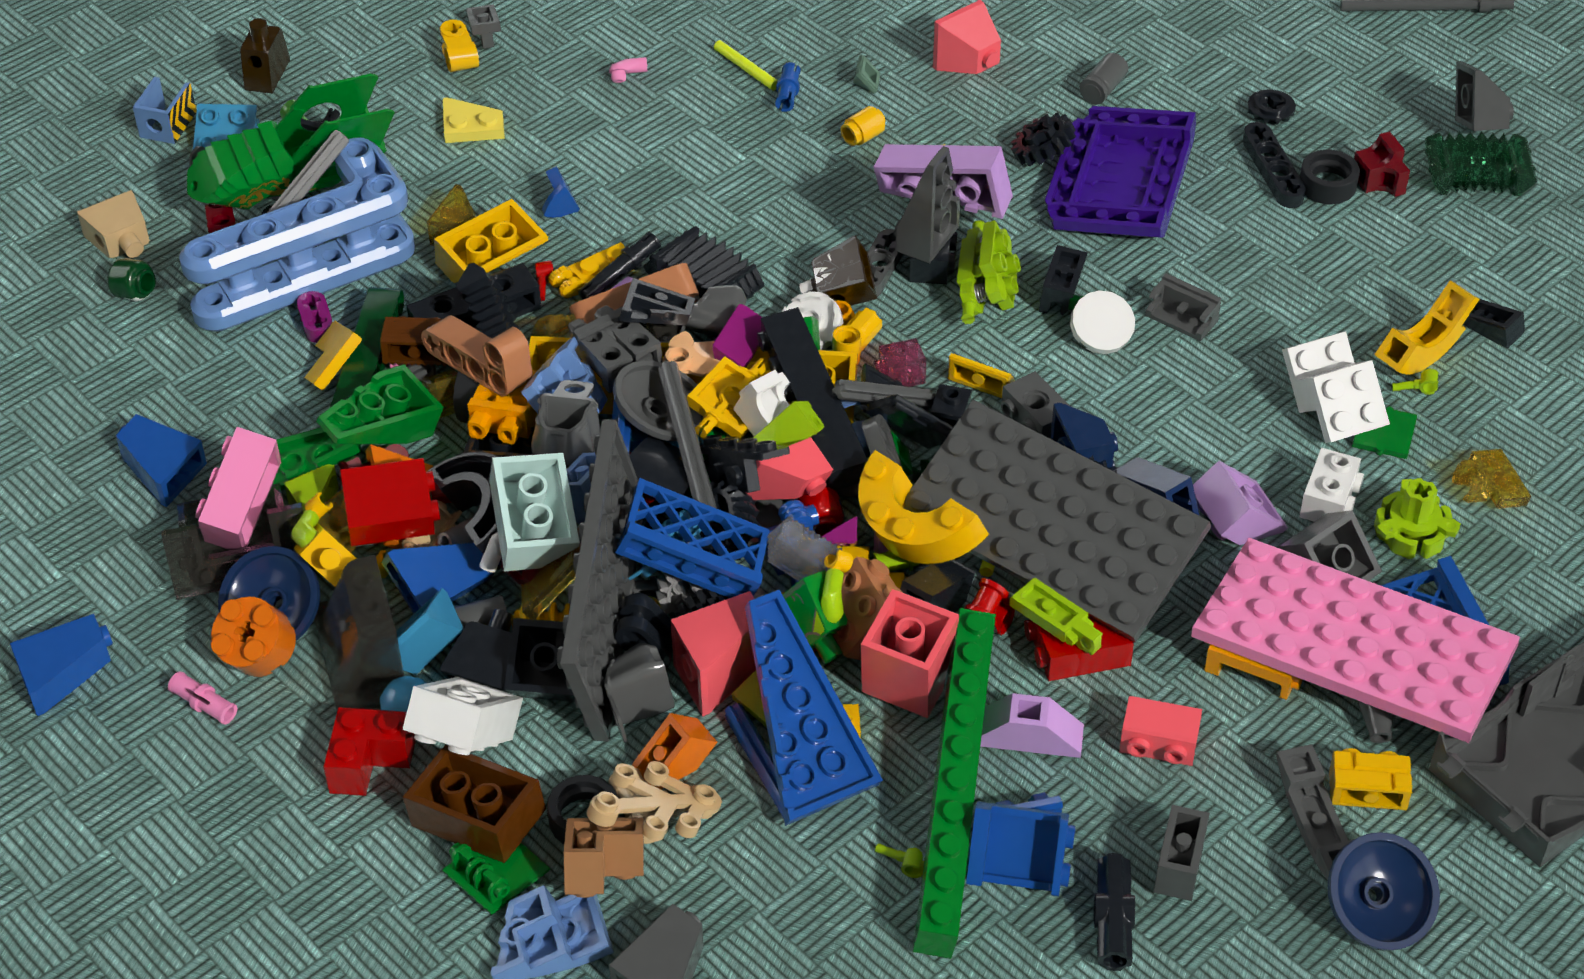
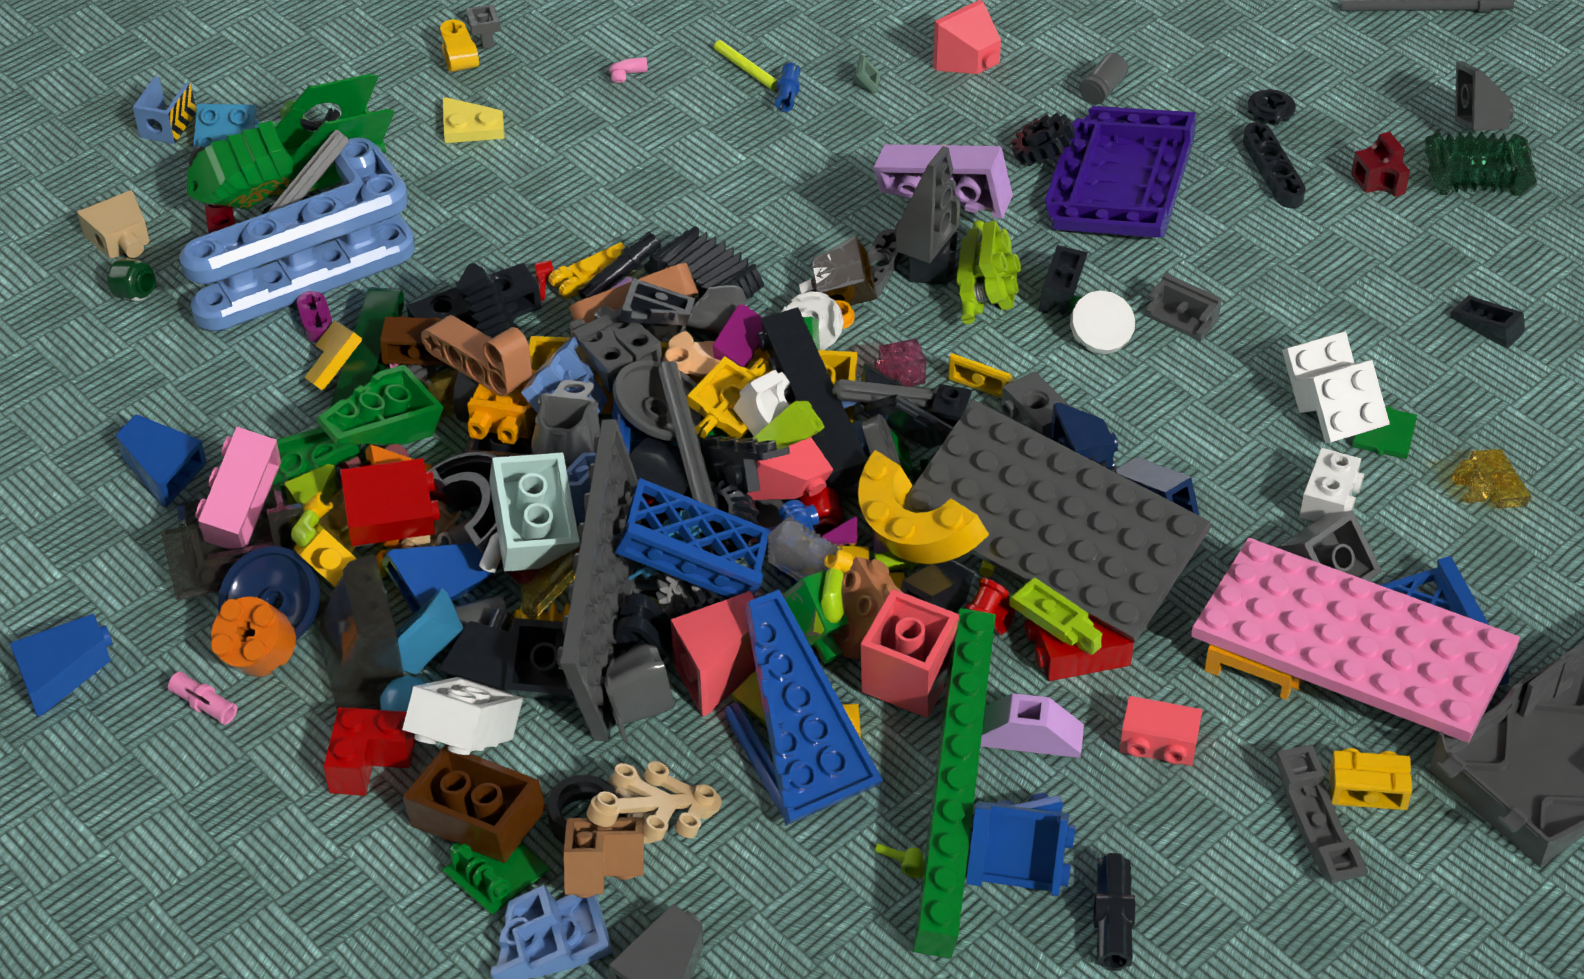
(263, 57): dark brown torso -> none
(450, 213): clear yellow slope -> none
(487, 240): yellow slope -> none
(553, 325): clear yellow slope -> none
(561, 200): blue tile -> none
(679, 744): orange slope -> none
(857, 332): yellow piece -> none
(863, 126): yellow brick -> none
(1181, 852): dark grey brick -> none
(1236, 505): lavender slope -> none
(1332, 162): black tyre -> none
(1377, 722): dark grey cone -> none
(1403, 887): dark blue dish -> none
(1413, 516): lime piece -> none
(1427, 383): lime hand -> none
(1433, 336): yellow arch -> none

